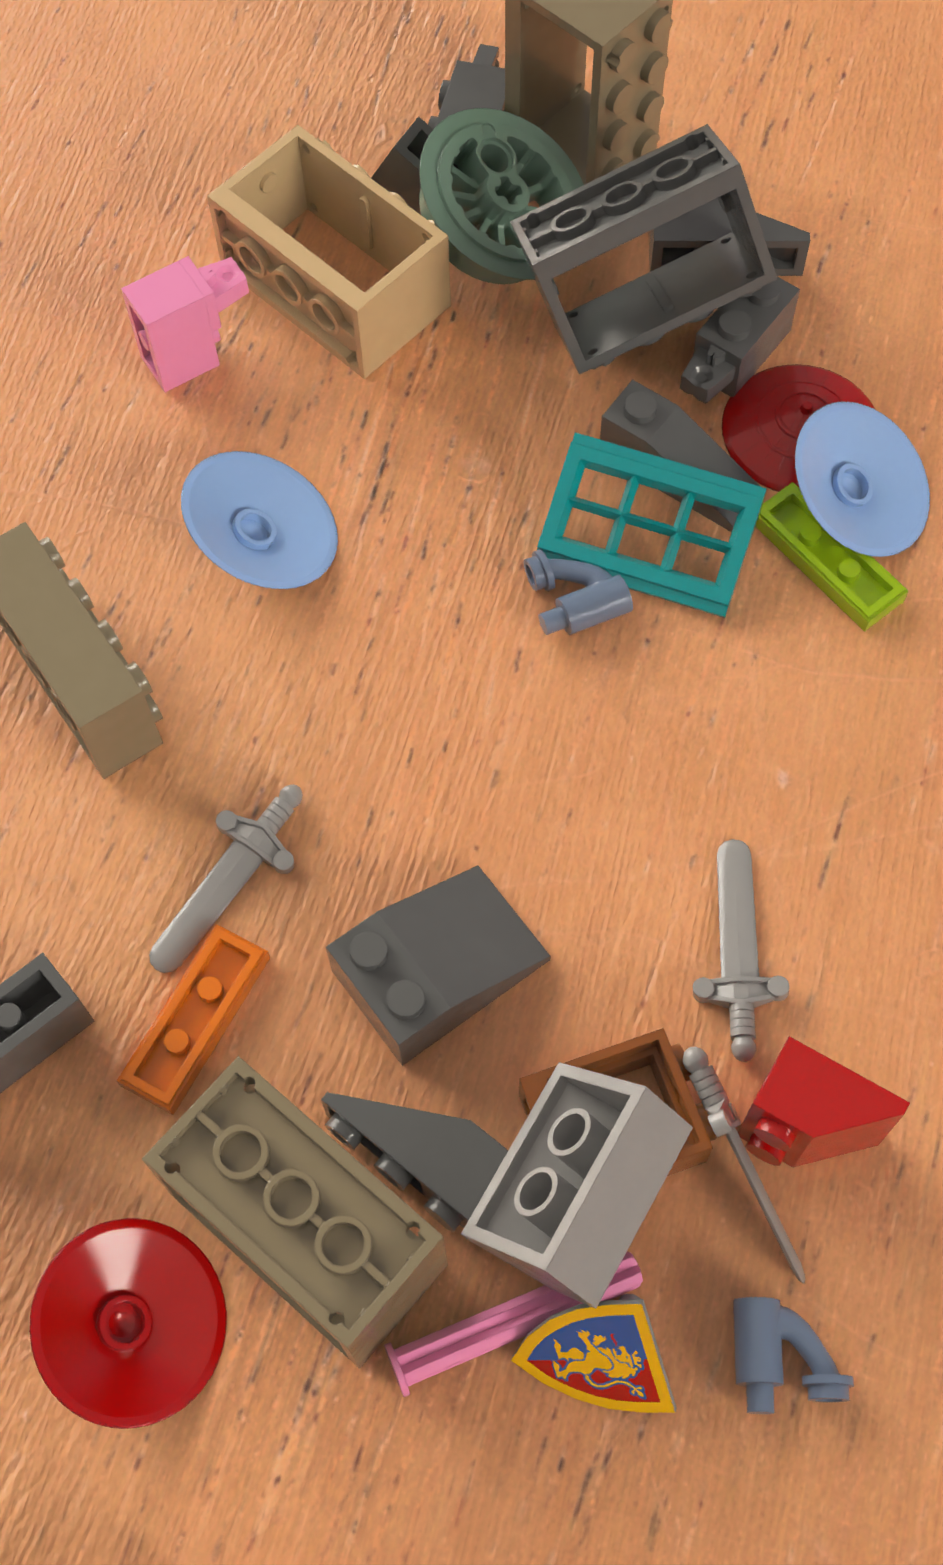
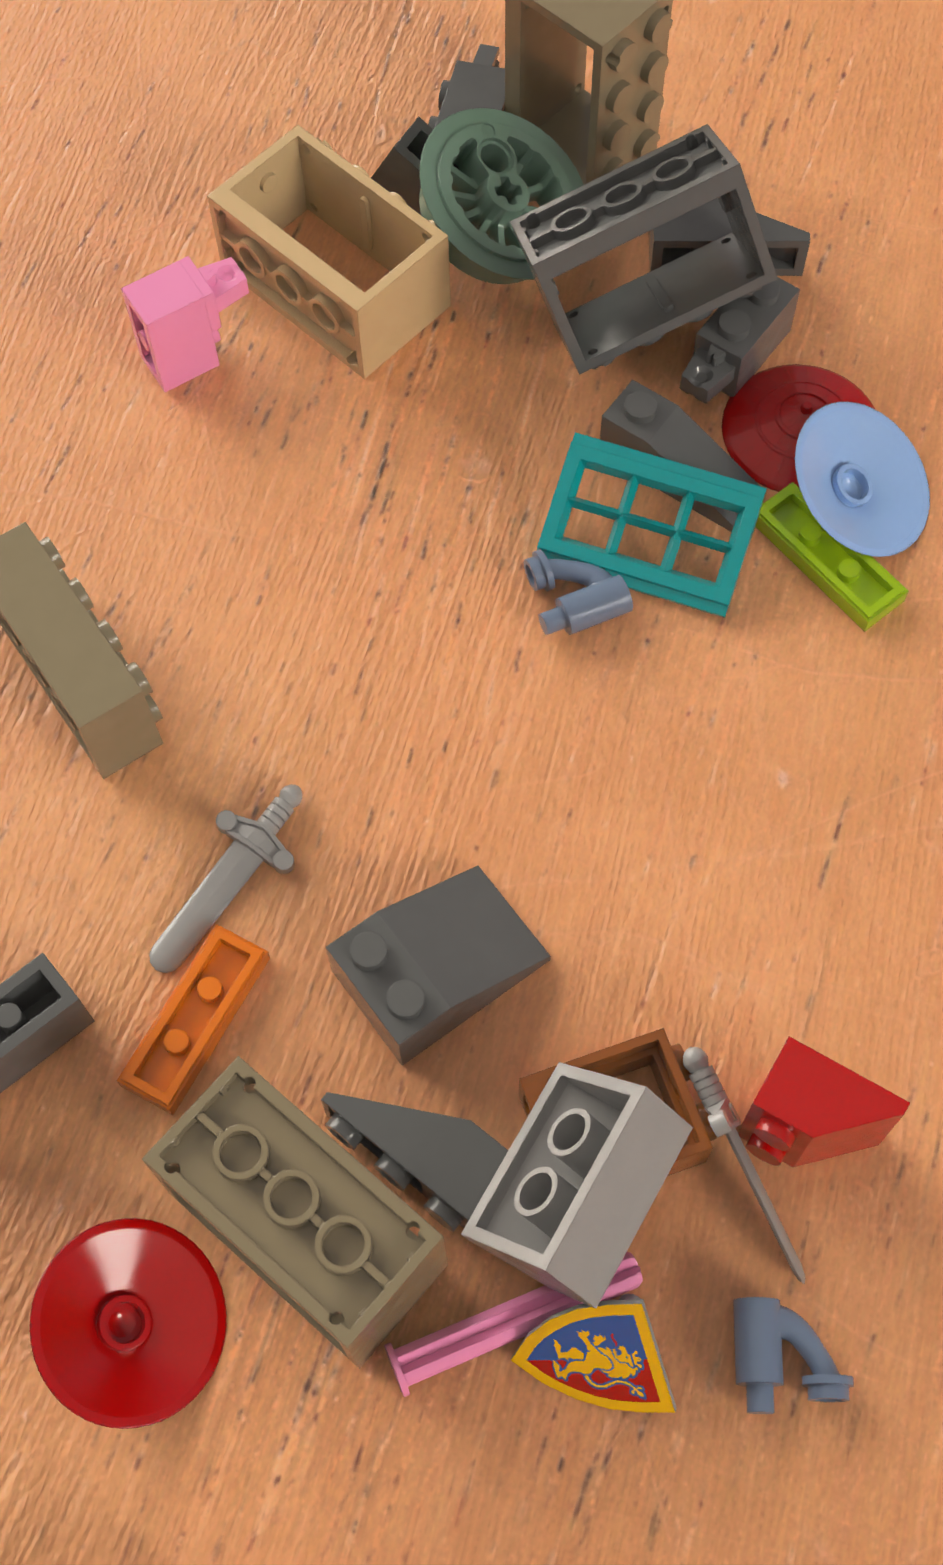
(259, 520): light blue hat -> none
(740, 985): light grey sword -> none

